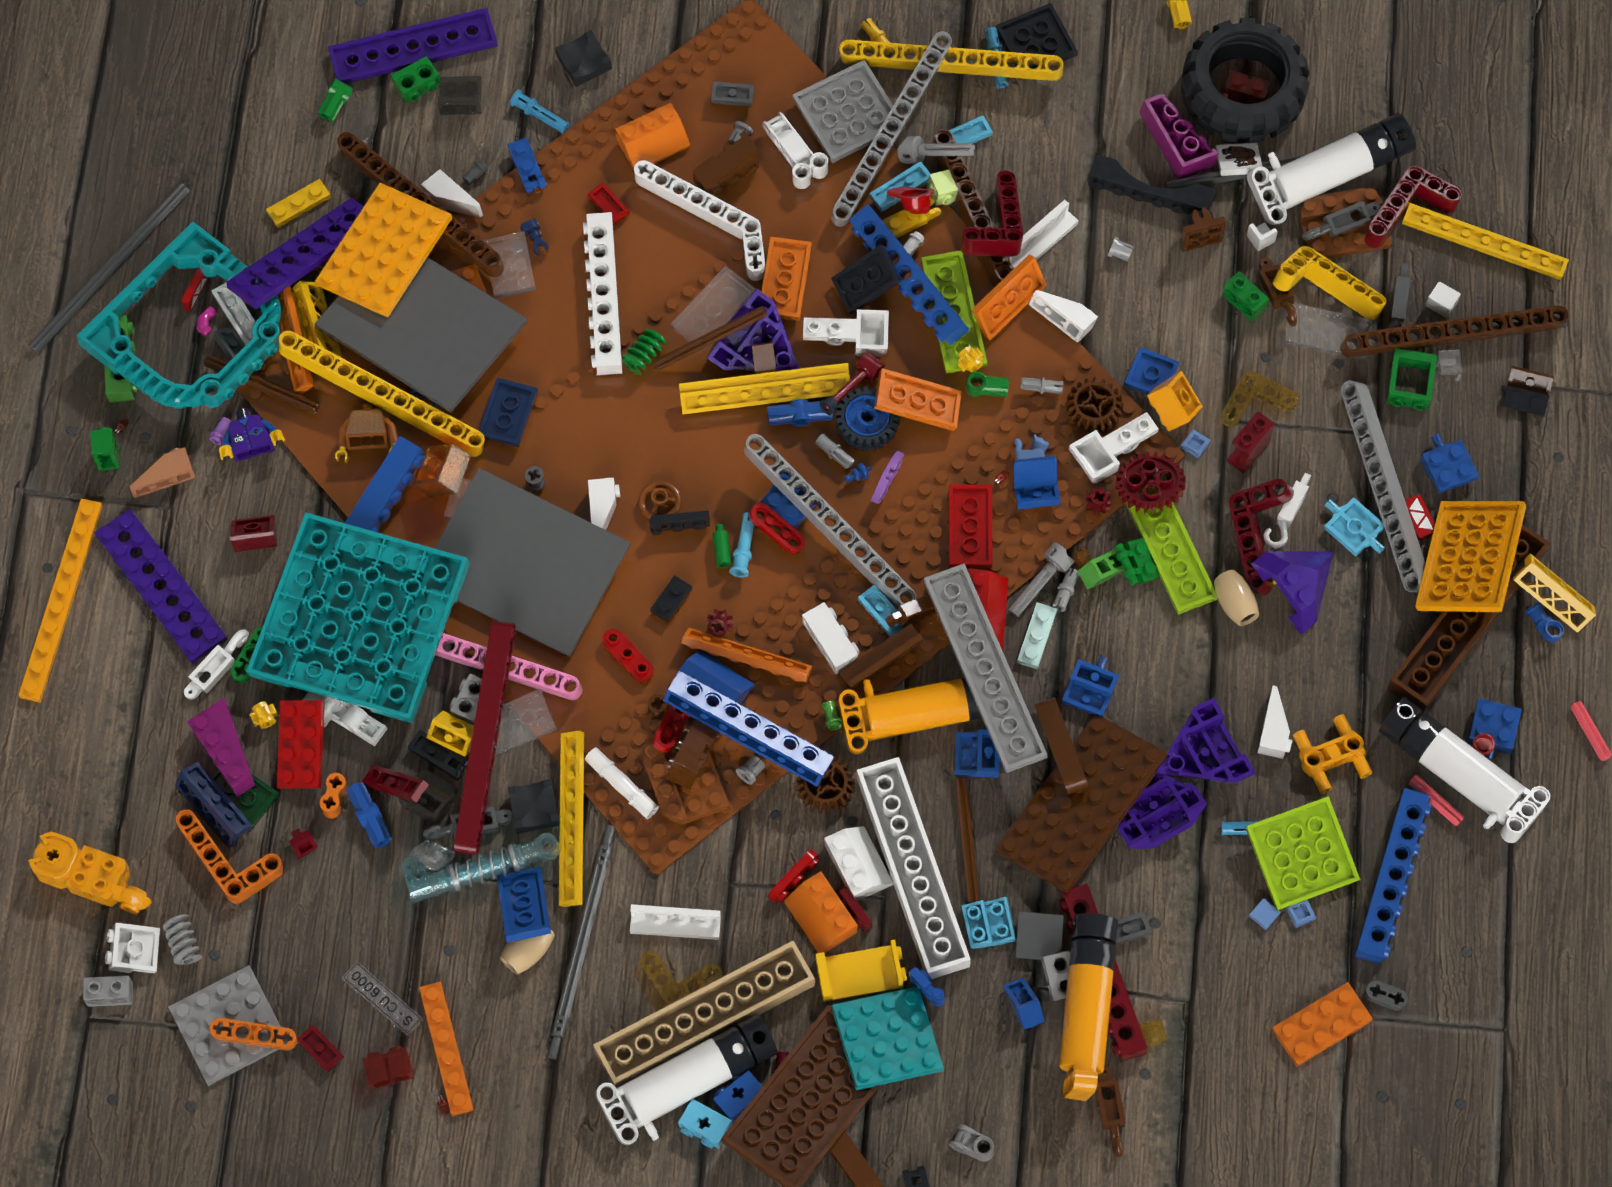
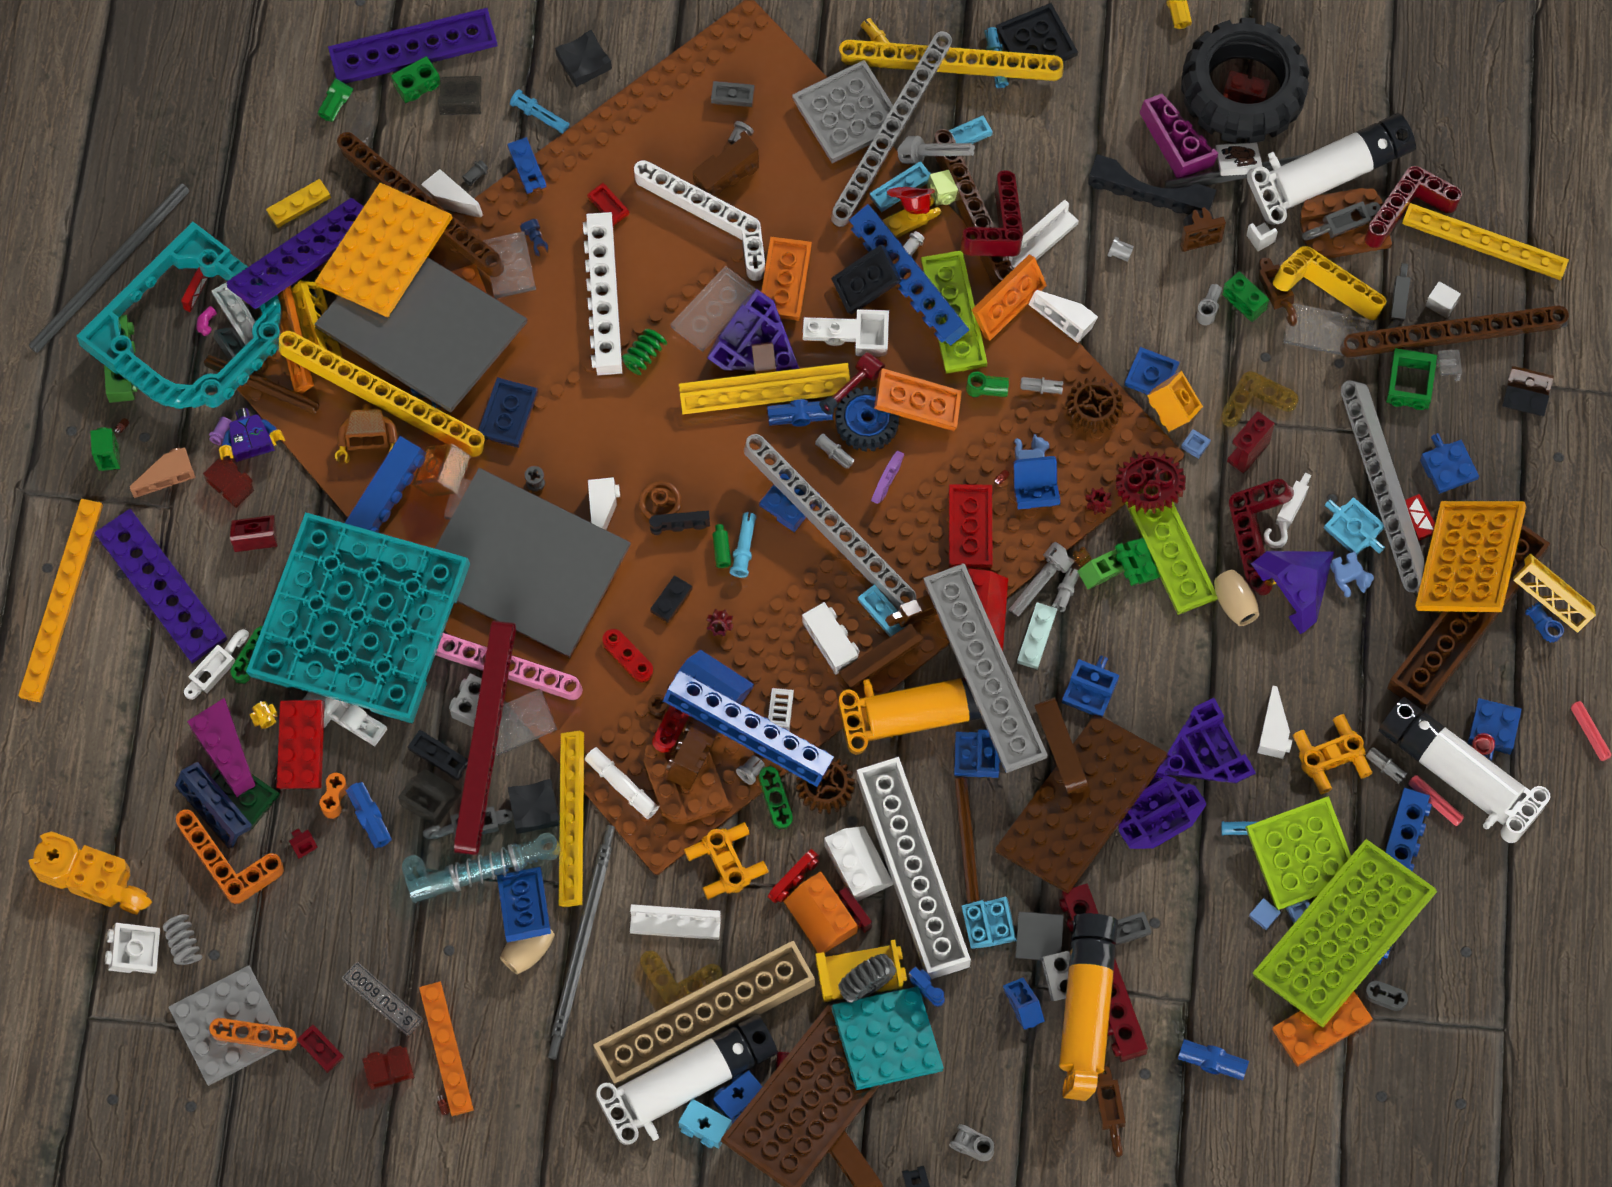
(108, 991): light grey brick -> none
(227, 479): none -> clear red piece
(395, 783): dark red hinge -> none
(432, 856): clear plate -> none
(451, 733): yellow brick -> none
(653, 136): orange slope -> none
(709, 338): reddish brown axle -> none
(726, 860): none -> light orange piece
(742, 653): orange plate -> none
(765, 784): none -> green beam
(786, 531): red plate -> none
(789, 701): none -> white slope
(796, 151): white piece -> none
(833, 721): bright green pin -> none
(857, 474): blue hair -> none
(867, 978): none -> dark grey gear
(970, 359): yellow gear -> none
(1099, 454): white plate -> none
(1153, 1032): clear yellow tile -> none
(1210, 304): none -> light grey axle
(1213, 1059): none -> blue piece
(1344, 932): none -> lime plate
(1351, 571): none -> medium blue animal
(1385, 764): none -> light grey axle

